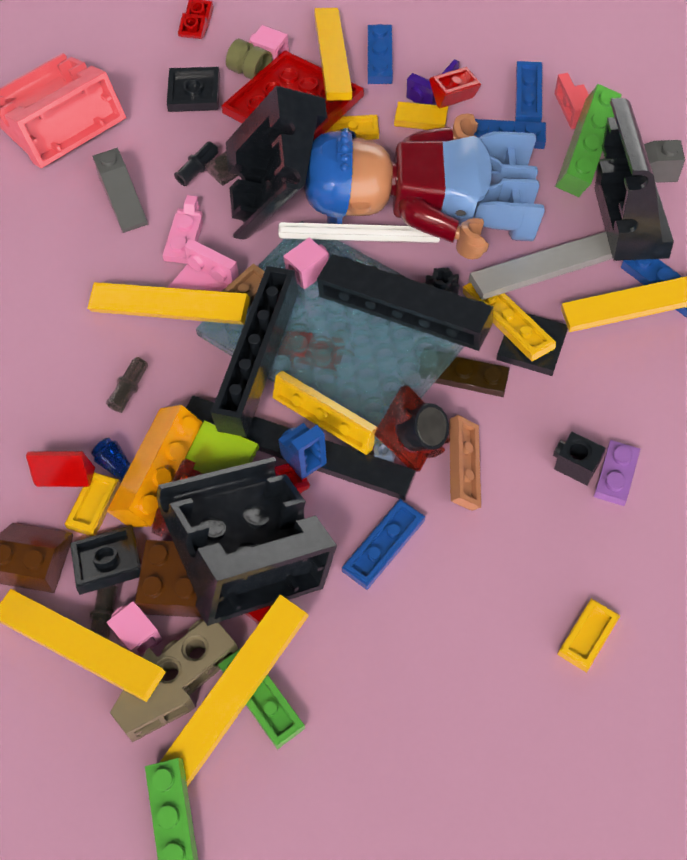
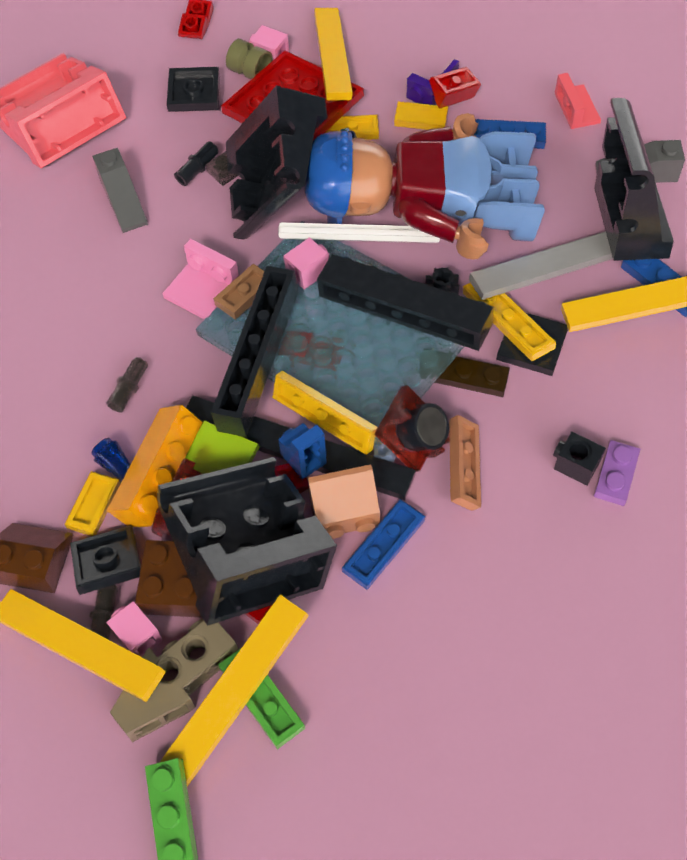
(60, 468): red slope -> none
(169, 303): yellow tile -> none
(185, 226): bright pink hinge -> none
(345, 500): none -> slope
(380, 54): blue plate -> none
(528, 91): blue plate -> none
(586, 142): bright green brick -> none
(588, 635): yellow tile -> none

